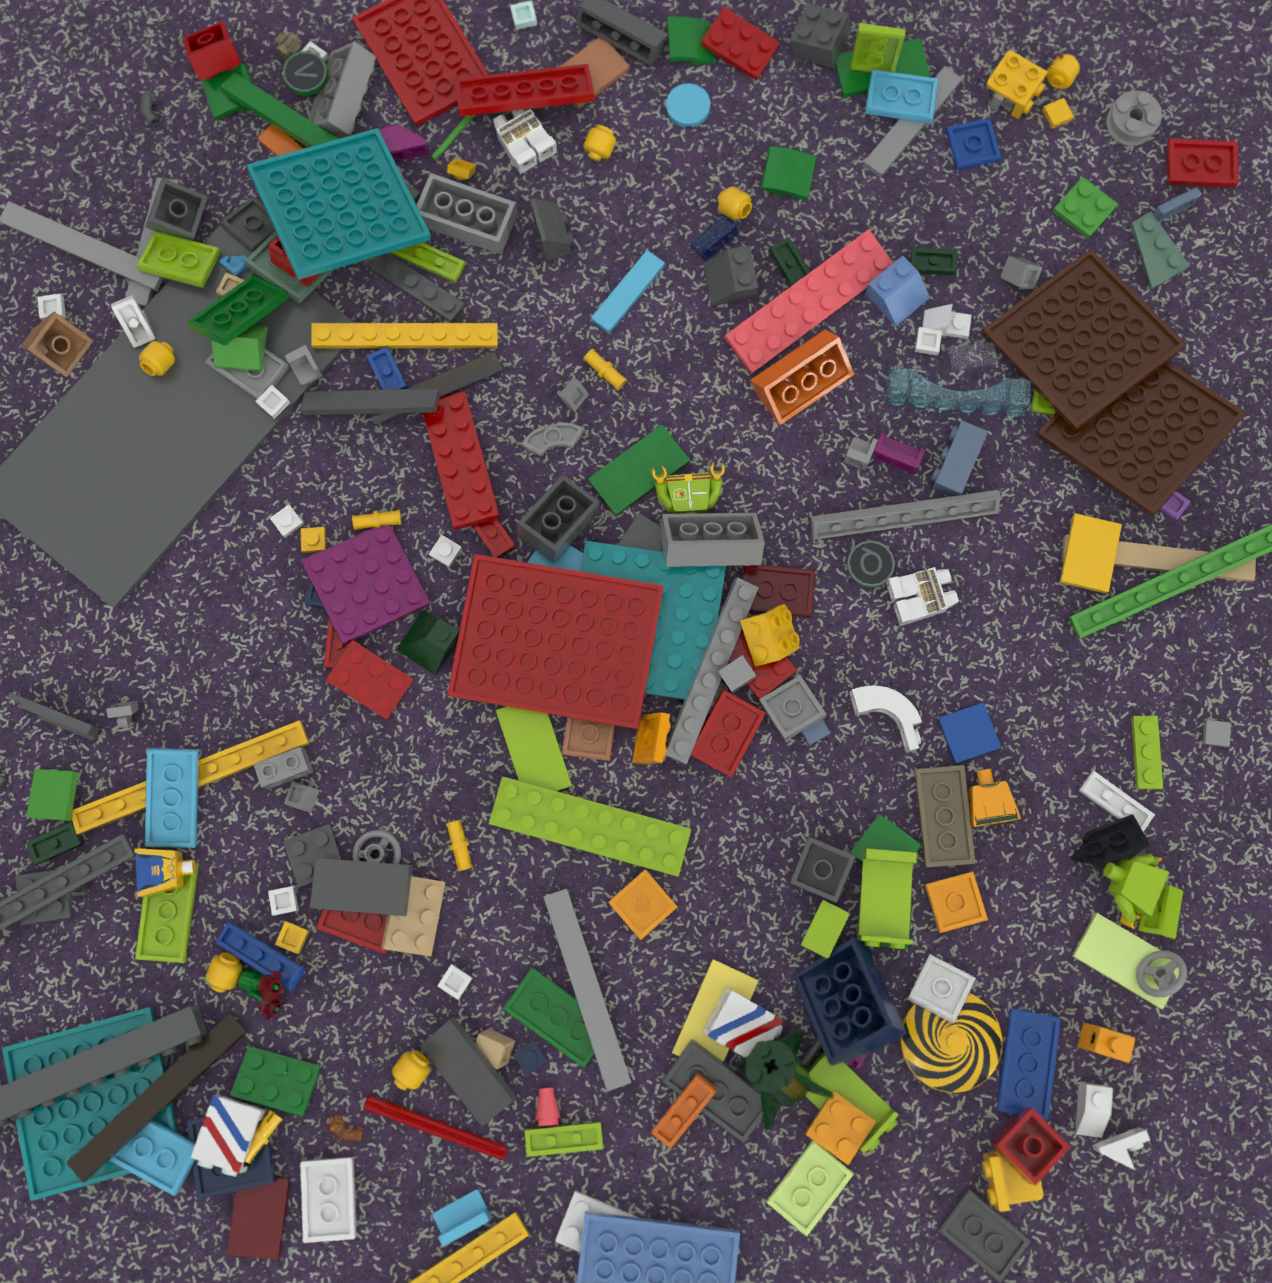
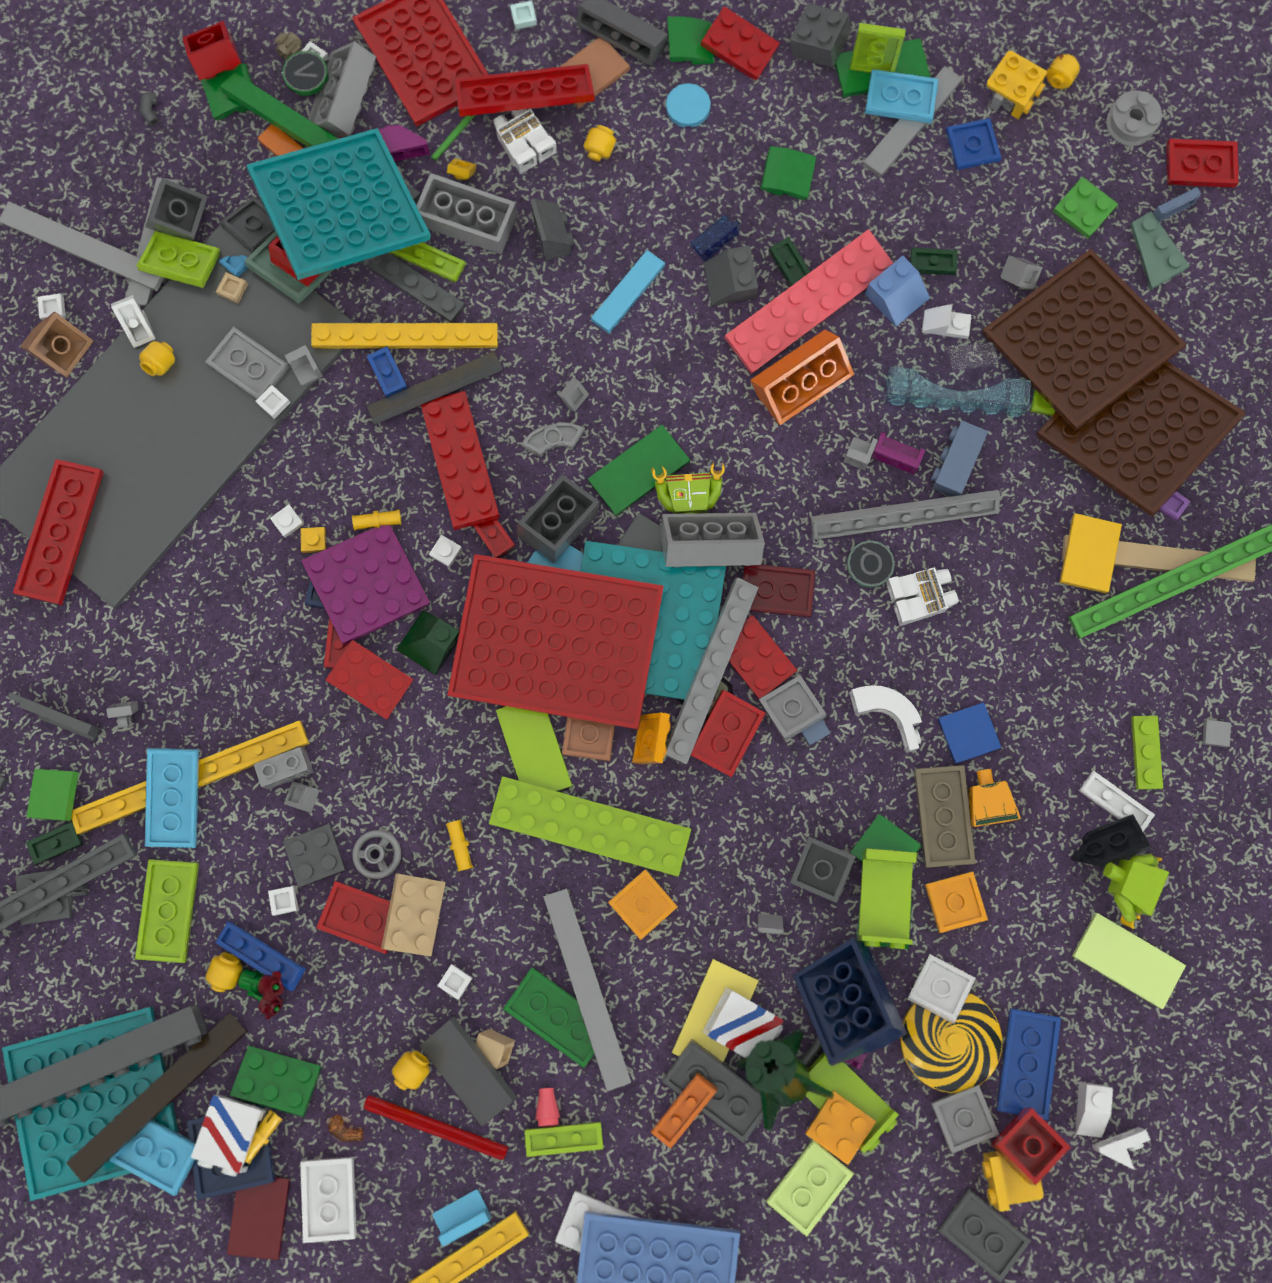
(58, 532): none -> red plate
(160, 871): torso -> none
(238, 310): green plate -> none
(243, 352): bright green slope -> none
(292, 937): yellow plate -> none
(361, 886): dark grey tile -> none
(370, 401): dark grey tile -> none
(530, 1057): dark blue plate -> none
(605, 369): yellow pin -> none
(734, 203): yellow head -> none
(737, 674): light grey panel -> none
(770, 635): yellow bracket -> none
(770, 924): none -> light grey slope
(825, 929): lime panel -> none
(928, 341): white plate -> none
(964, 1118): none -> light grey plate
(1058, 113): yellow tile -> none
(1106, 1042): light orange torso -> none
(1165, 915): lime panel -> none
(1169, 983): light grey piece -> none

